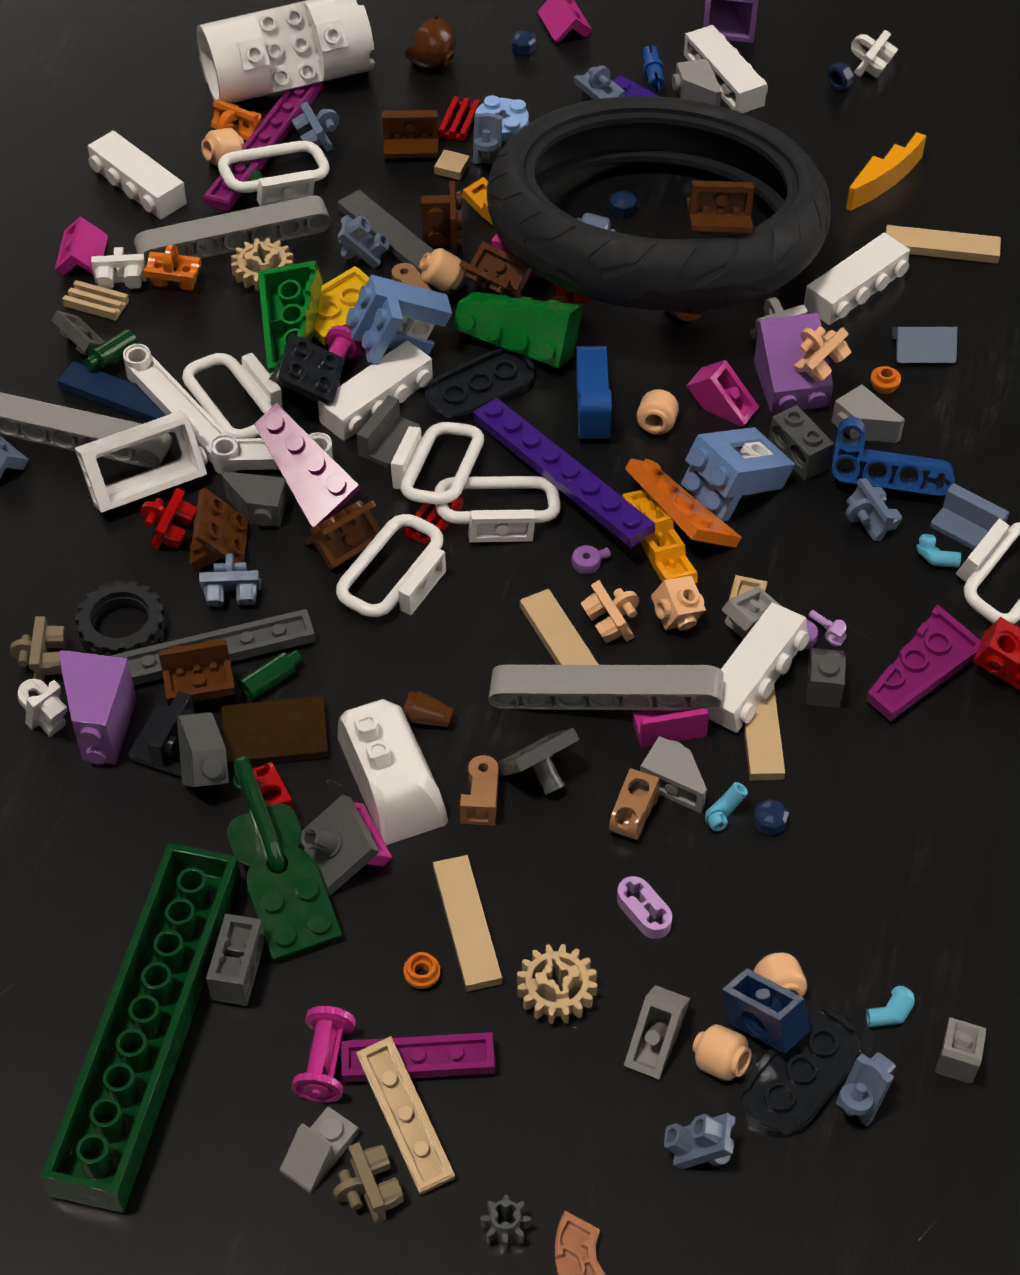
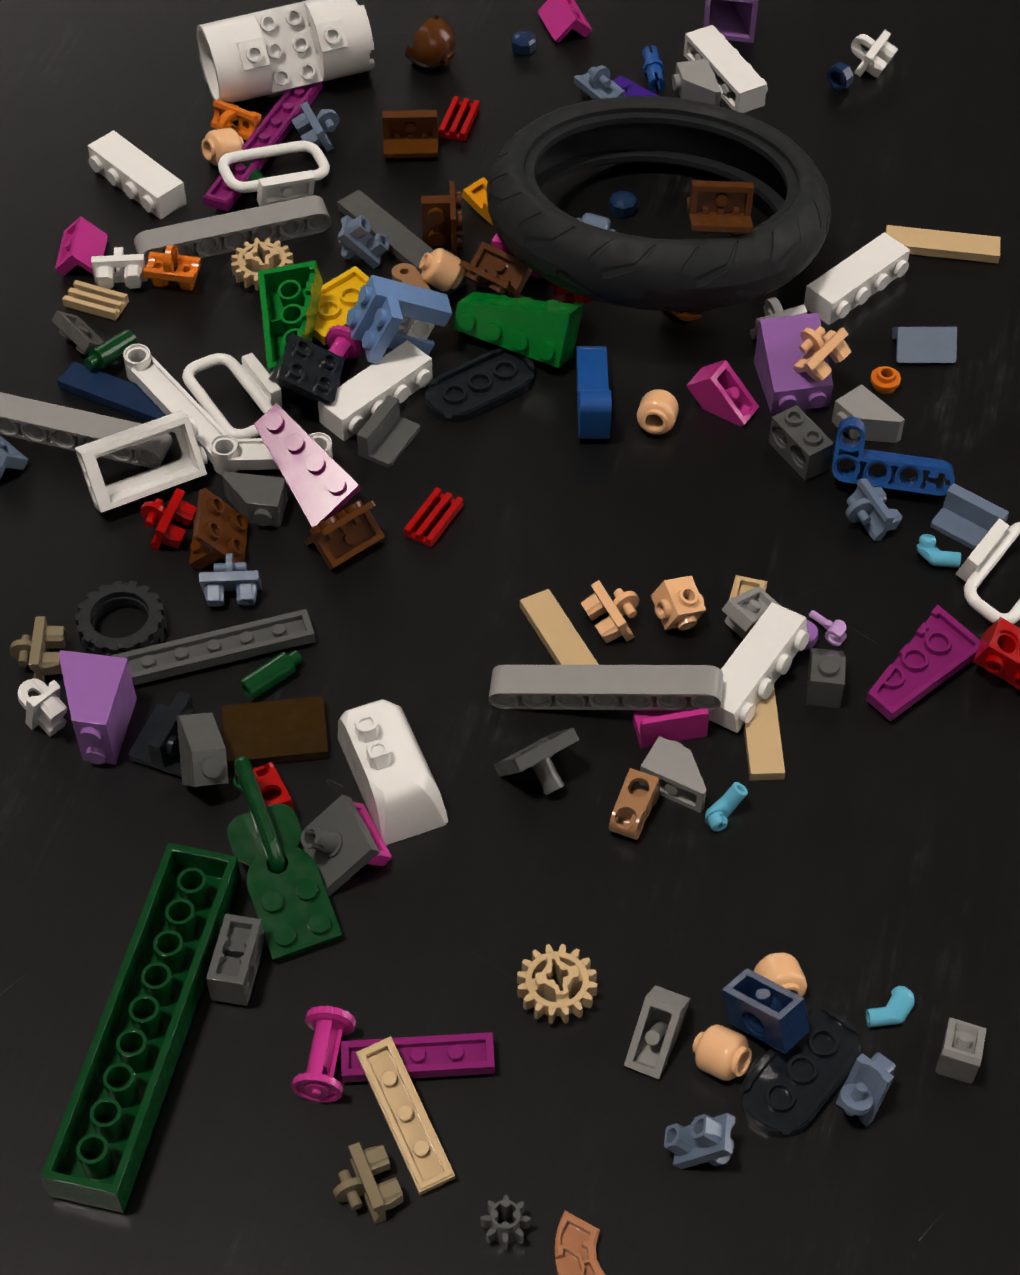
(197, 670): reddish brown bracket -> none
(318, 1148): light grey slope -> none
(414, 451): white bar -> none
(415, 582): white bar -> none
(421, 961): orange plate -> none
(426, 710): reddish brown cone -> none
(452, 164): tan tile -> none
(467, 923): tan tile -> none
(483, 782): medium nougat leg -> none
(487, 137): sand blue hips -> none
(501, 524): white bar -> none
(513, 112): light blue plate -> none
(564, 472): dark purple plate -> none
(588, 559): medium lavender piece -> none
(649, 903): lavender beam -> none
(664, 546): light orange slope -> none
(681, 506): orange wing -> none
(733, 465): medium blue brick -> none
(770, 817): dark blue tile -> none
(884, 173): light orange slope -> none

